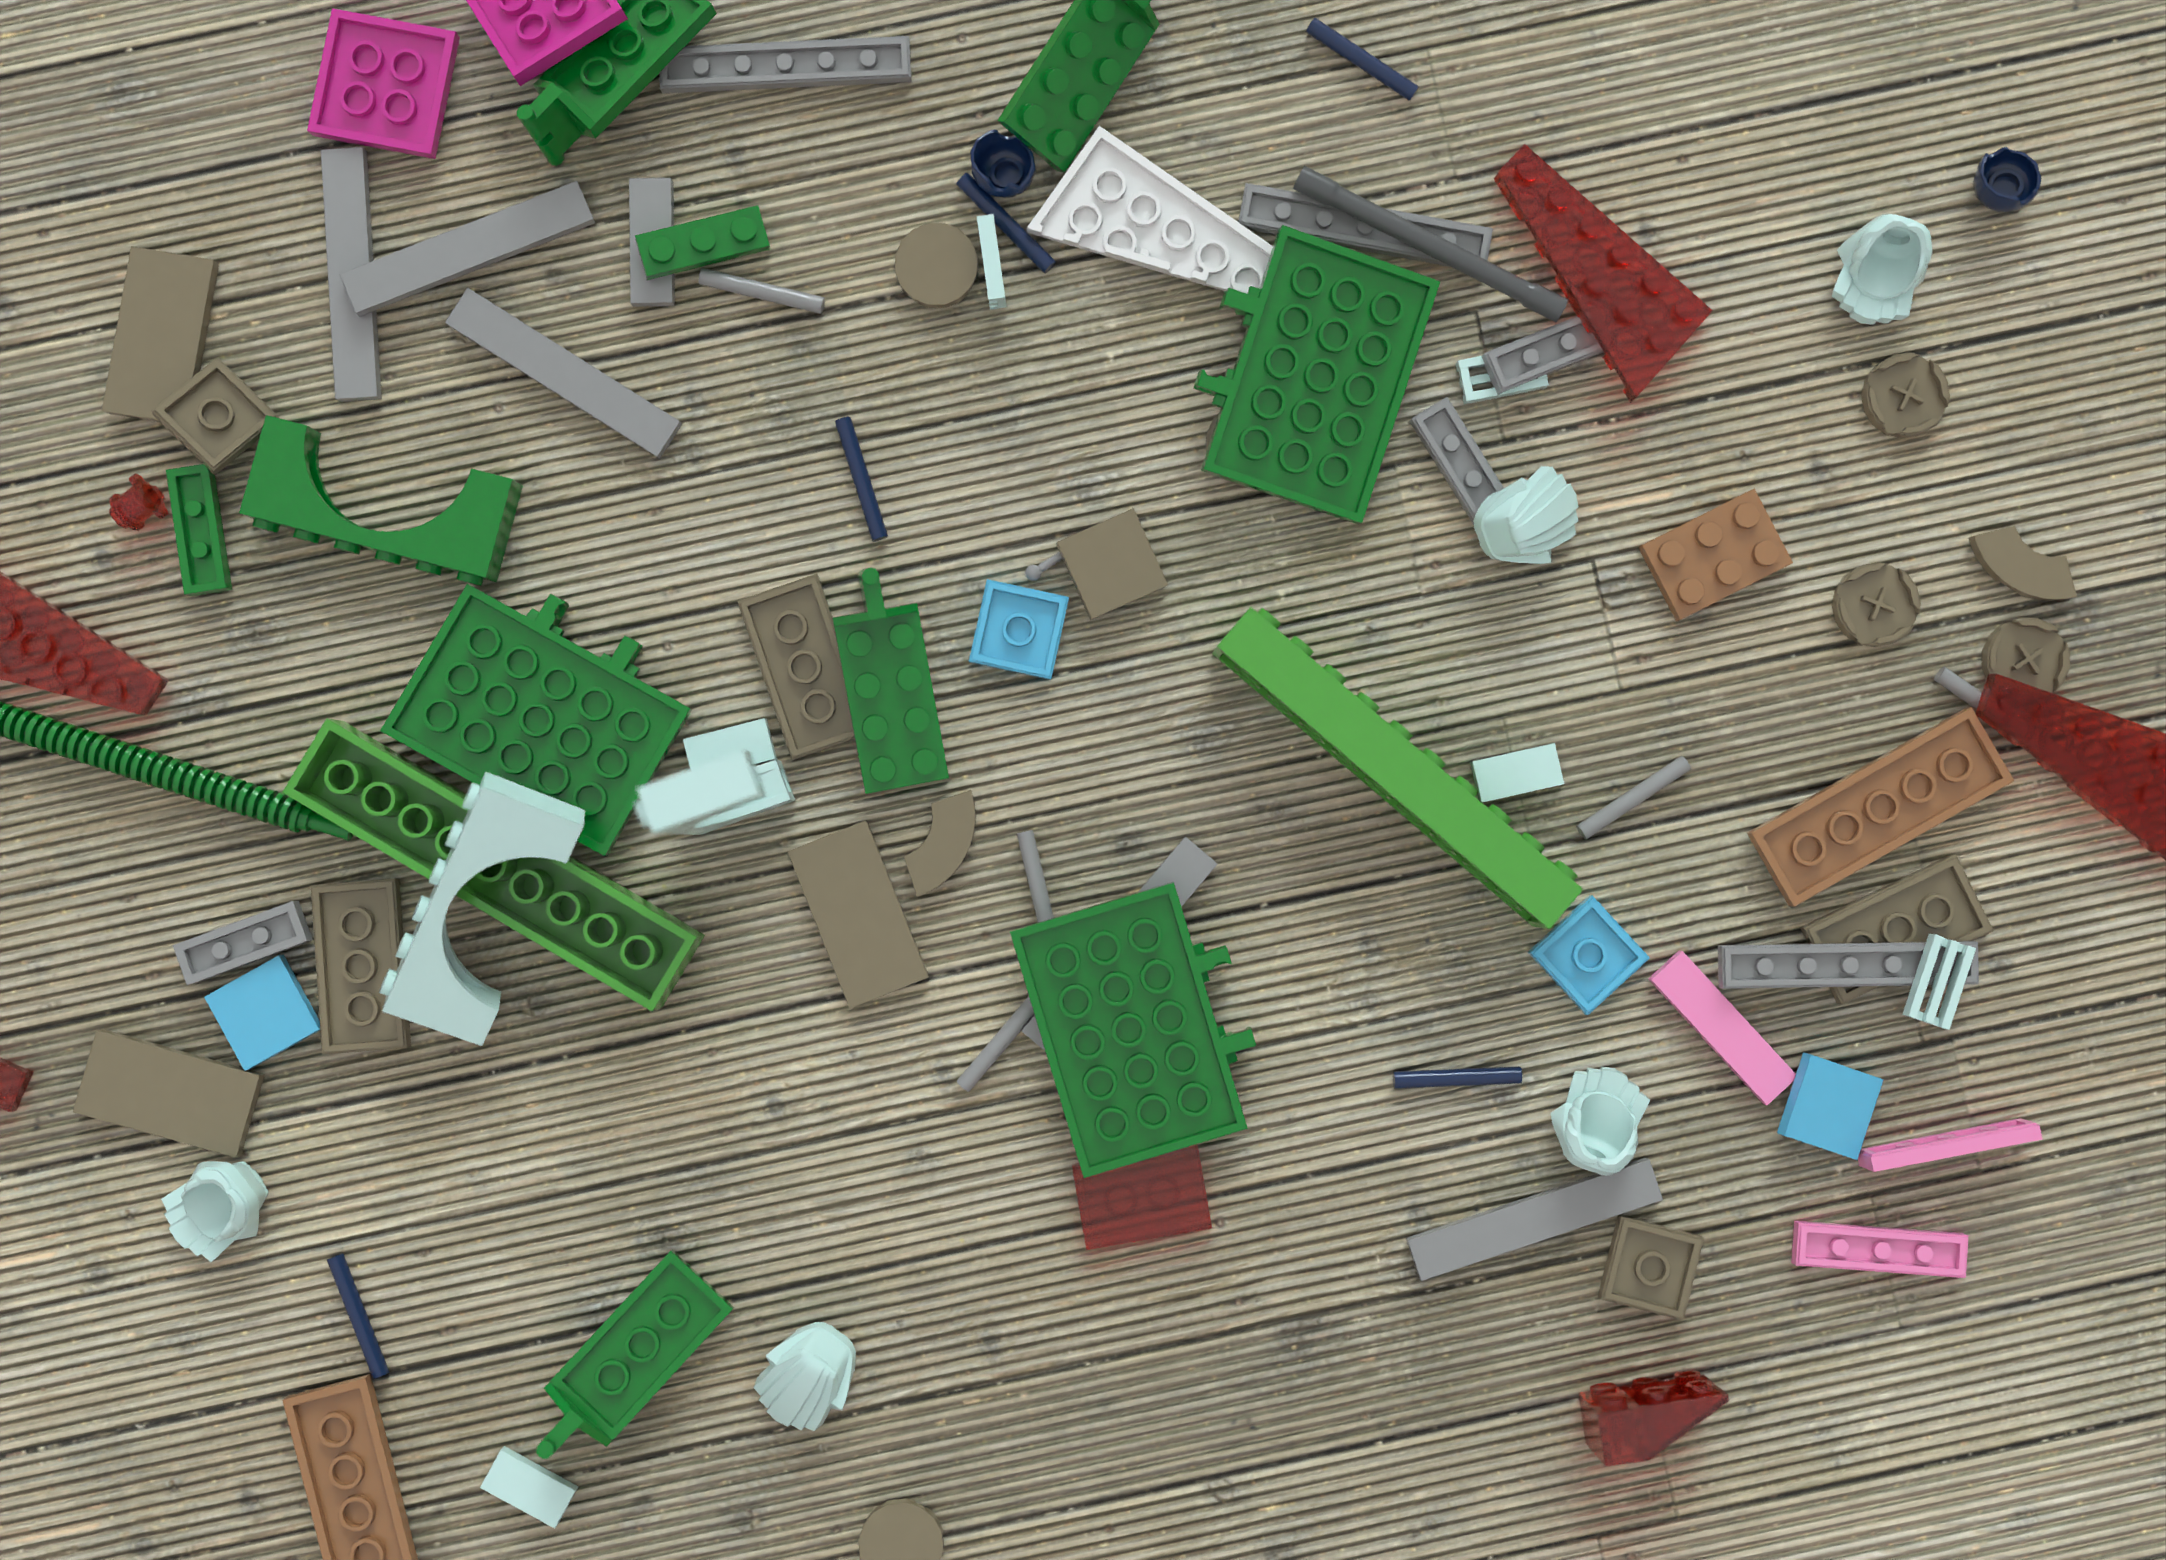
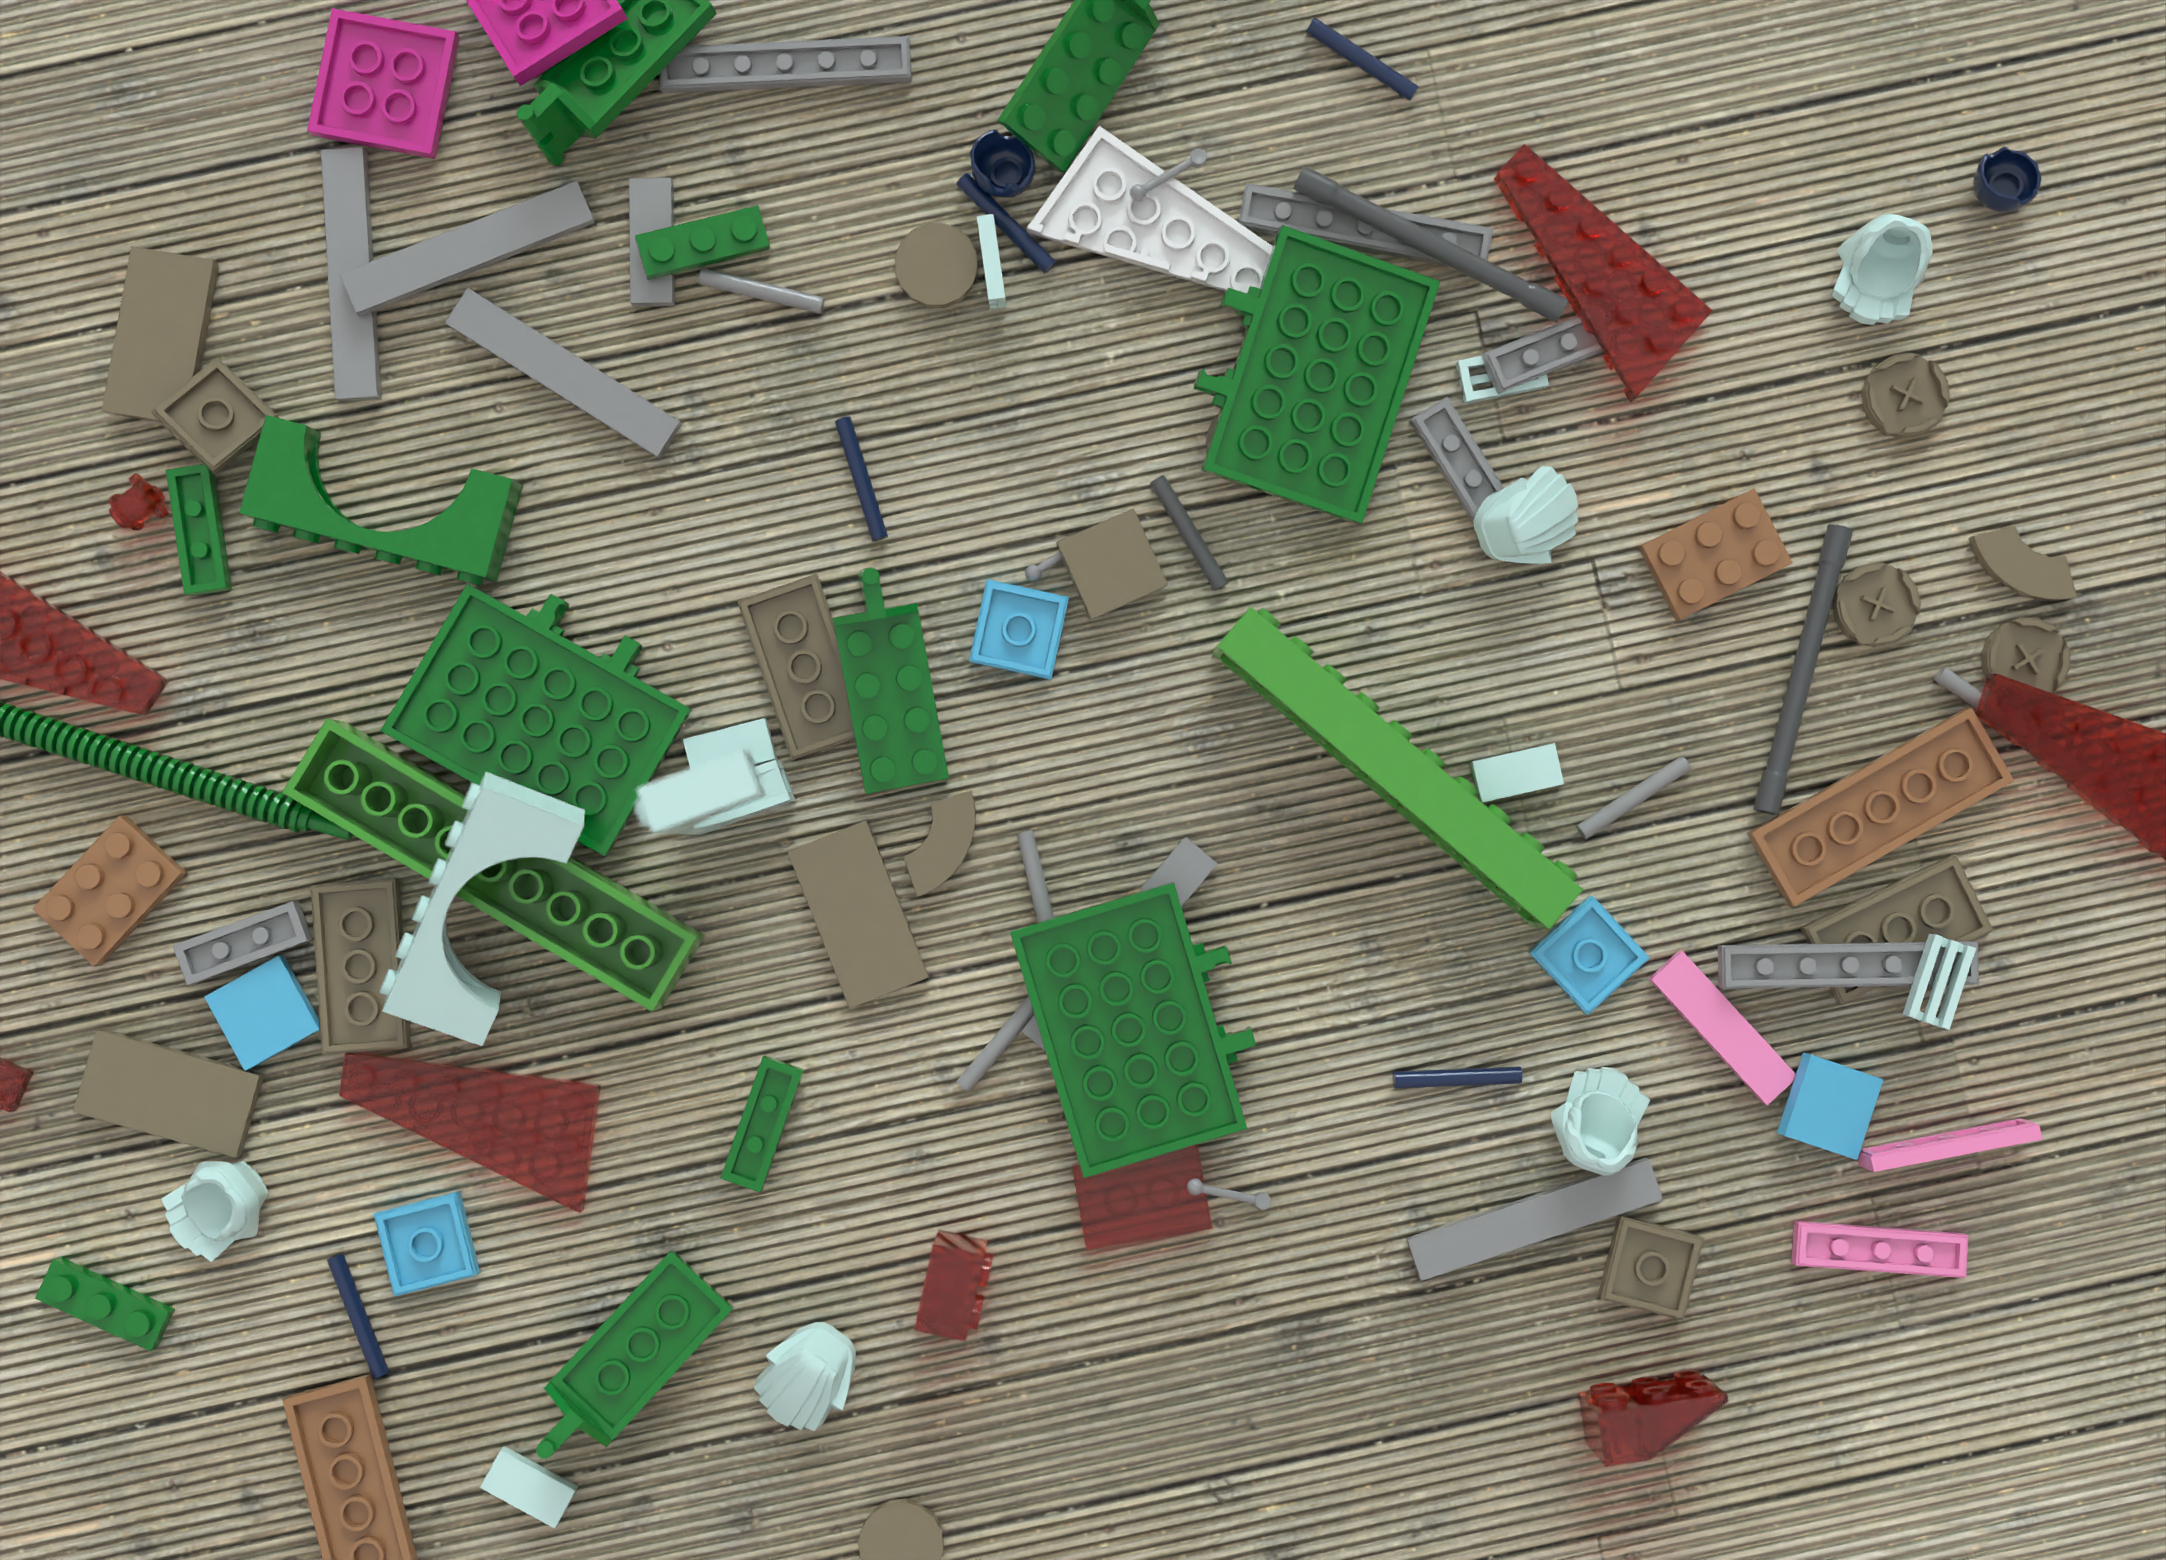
(105, 1303): none -> green plate
(109, 890): none -> medium nougat plate
(427, 1243): none -> medium azure tile
(506, 1121): none -> clear red wing
(762, 1123): none -> green plate
(951, 1284): none -> clear red brick
(1189, 533): none -> dark grey bar
(1197, 159): none -> light grey hinge
(1260, 1200): none -> light grey hinge
(1831, 561): none -> dark grey piece

